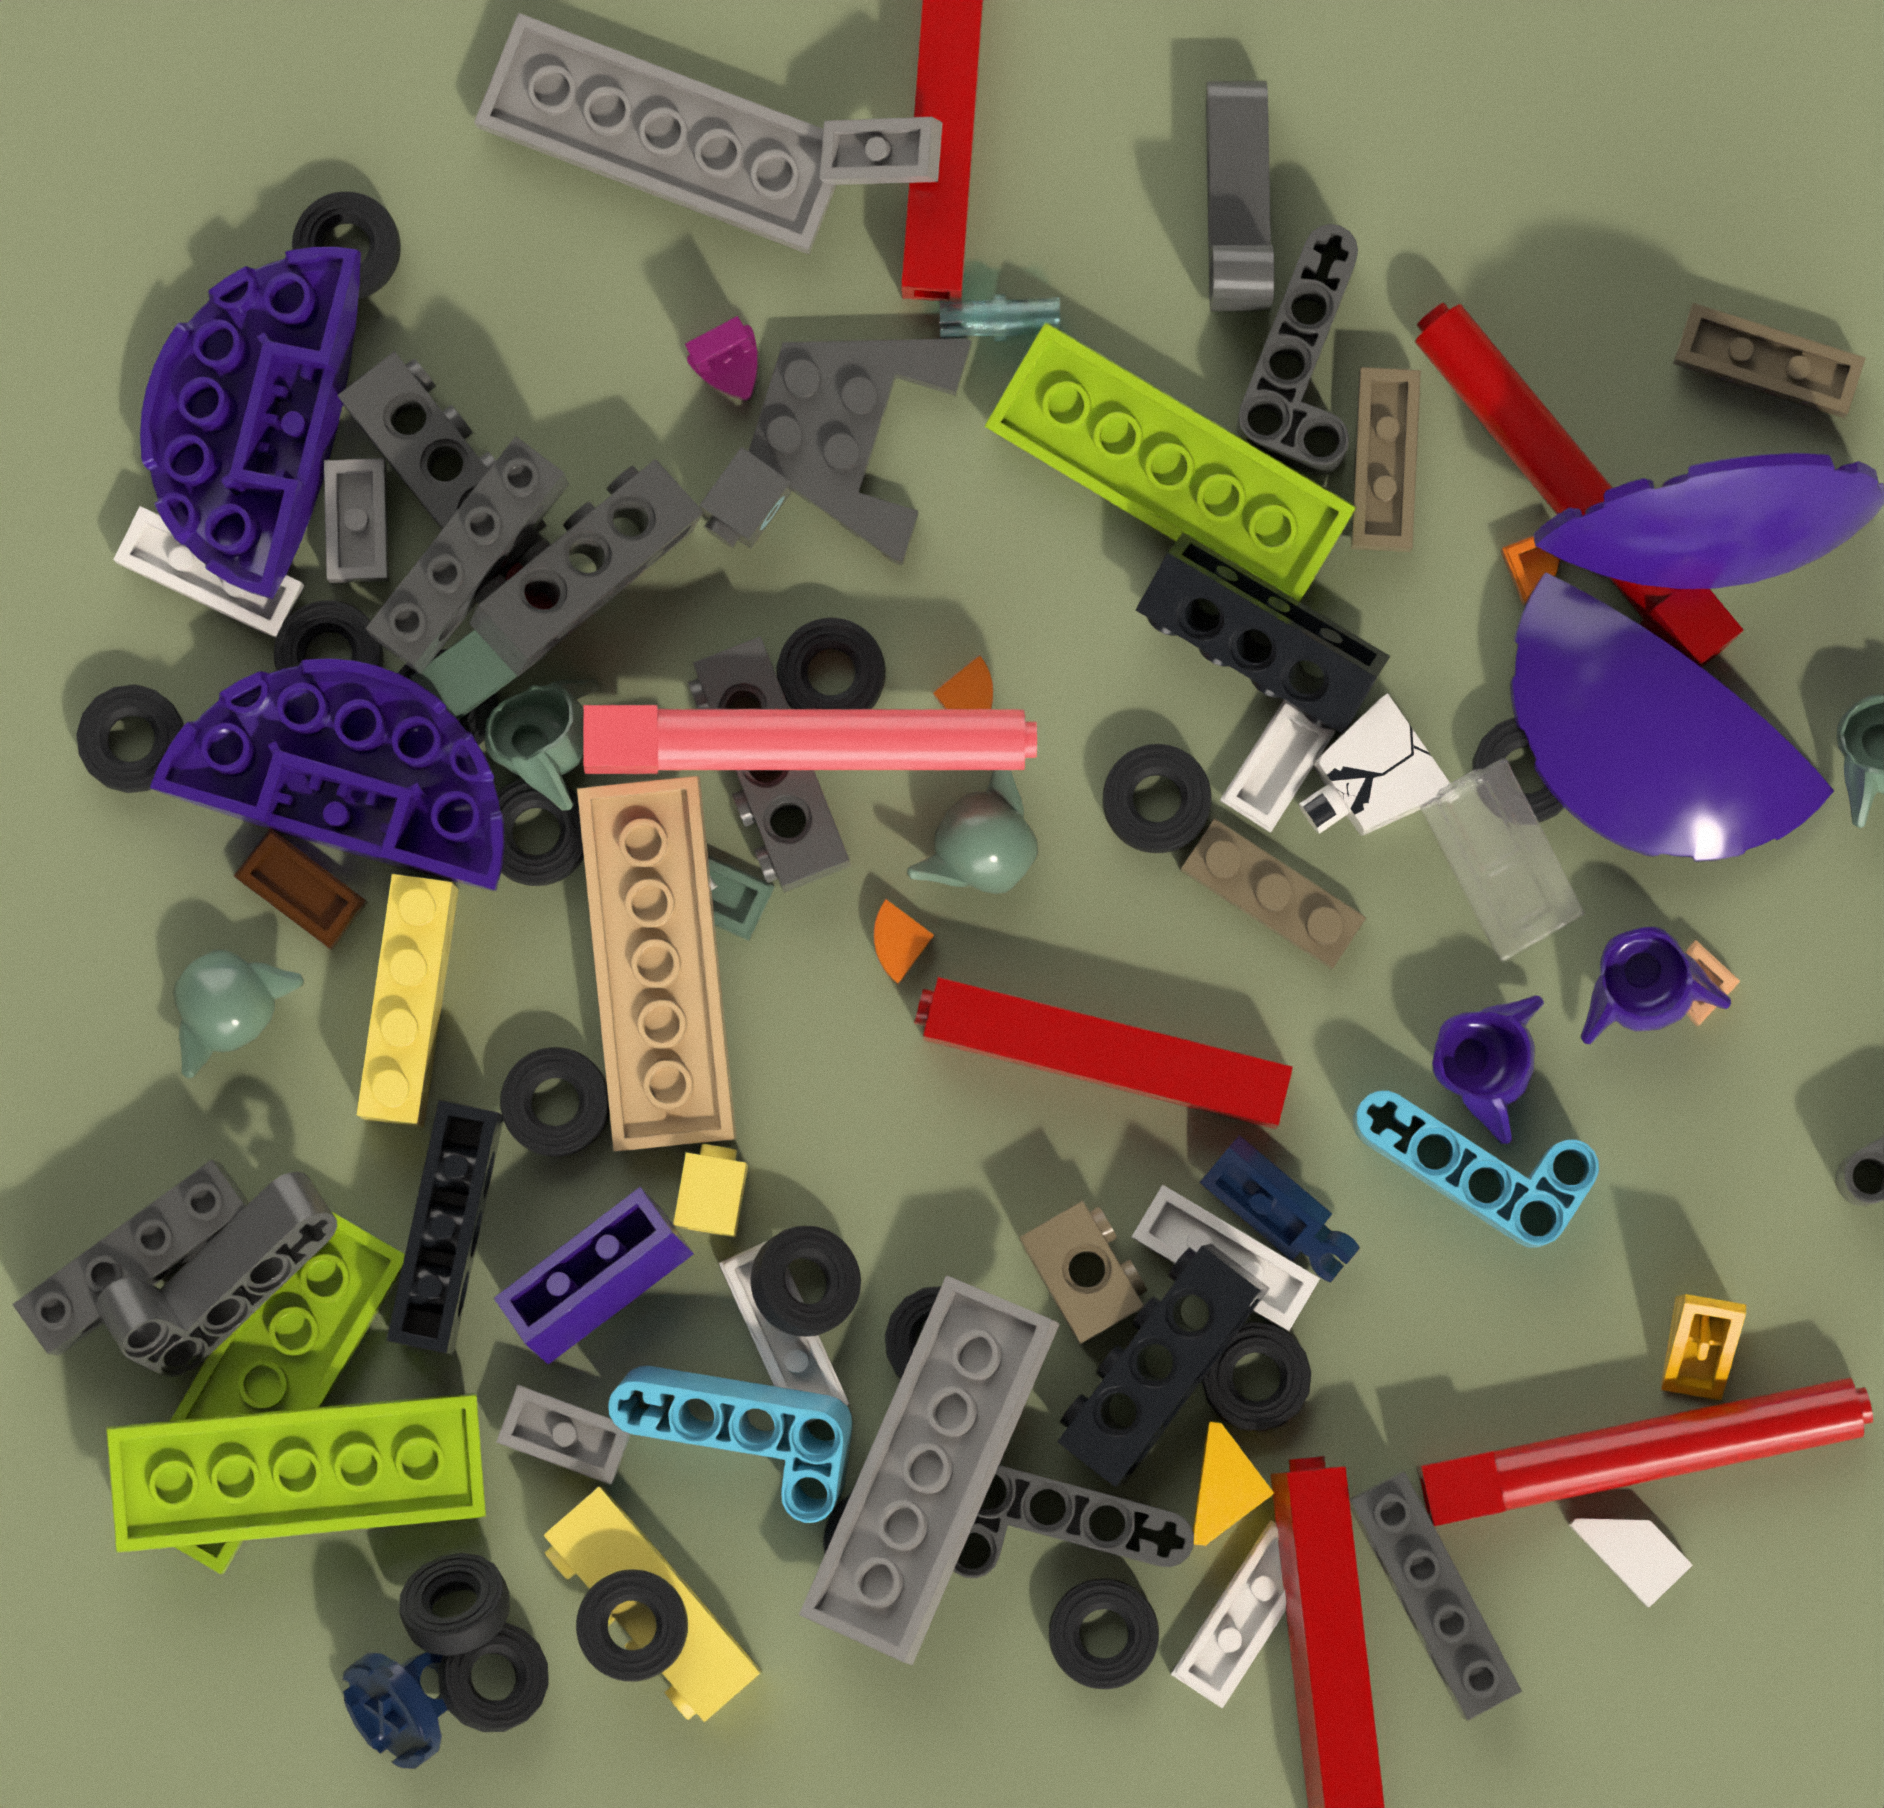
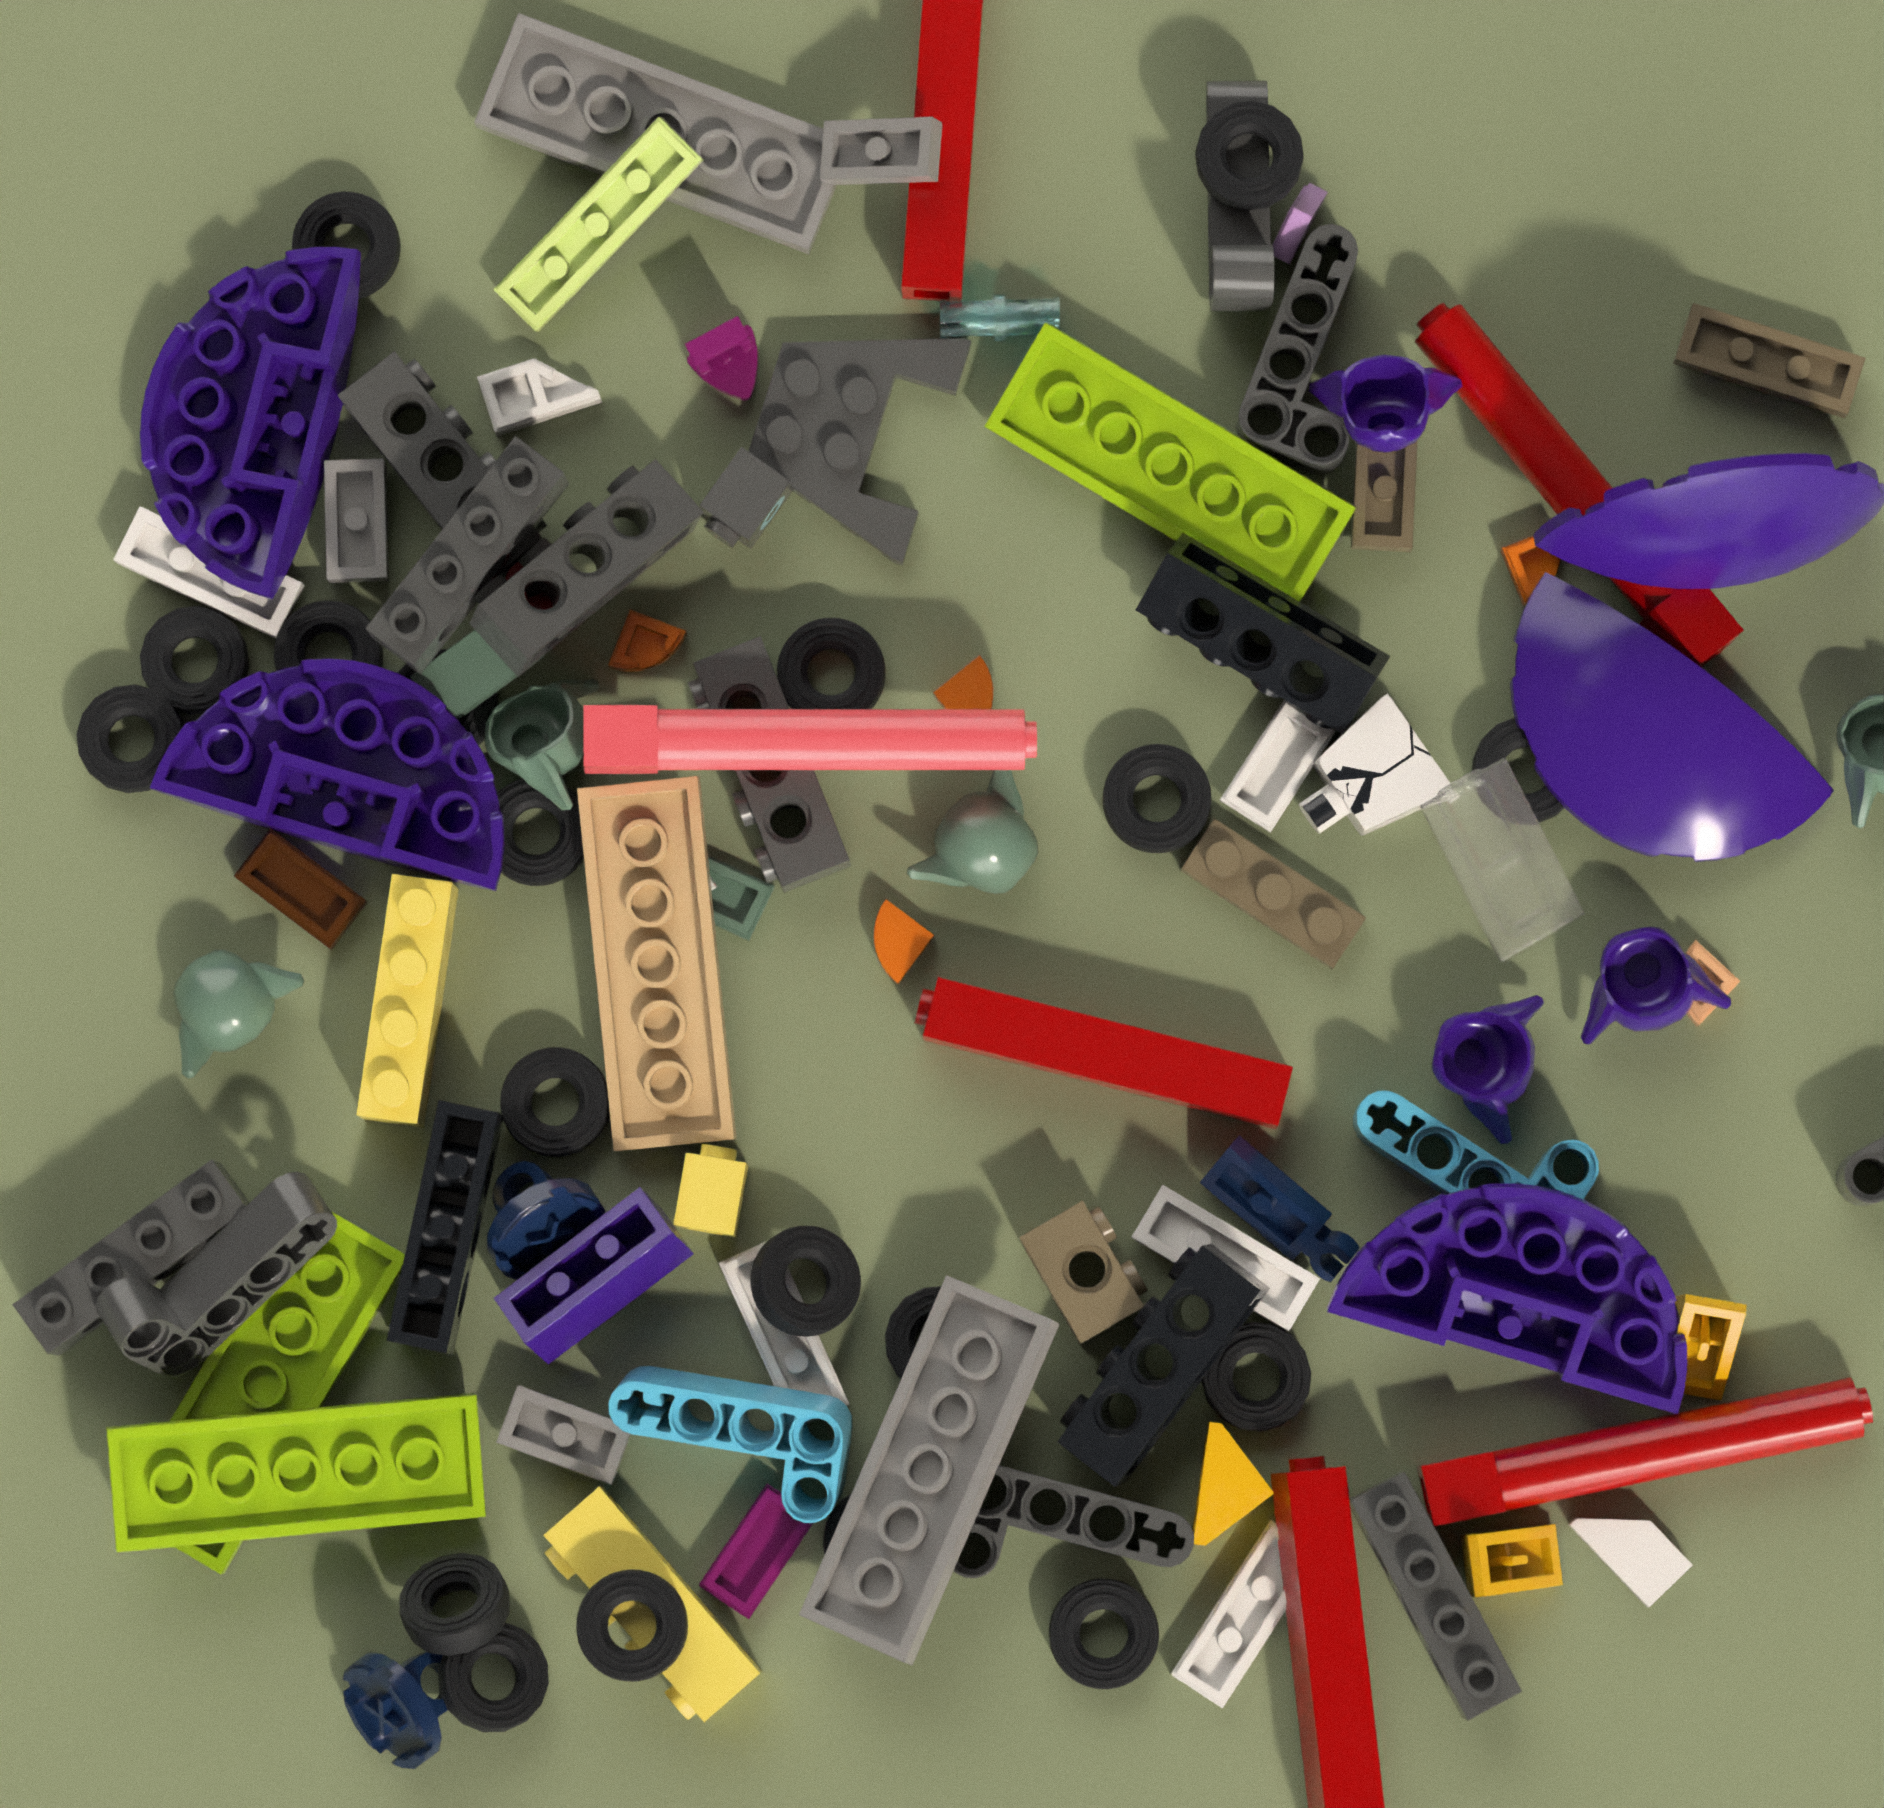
(176, 628): none -> black tyre
(531, 395): none -> white tile
(537, 1219): none -> dark blue tile
(598, 224): none -> yellowish green tile
(645, 643): none -> orange tile
(755, 1554): none -> magenta tile
(1255, 119): none -> black tyre
(1298, 222): none -> lavender tile
(1385, 399): none -> dark purple piece
(1511, 1560): none -> yellow slope
(1527, 1281): none -> dark purple brick

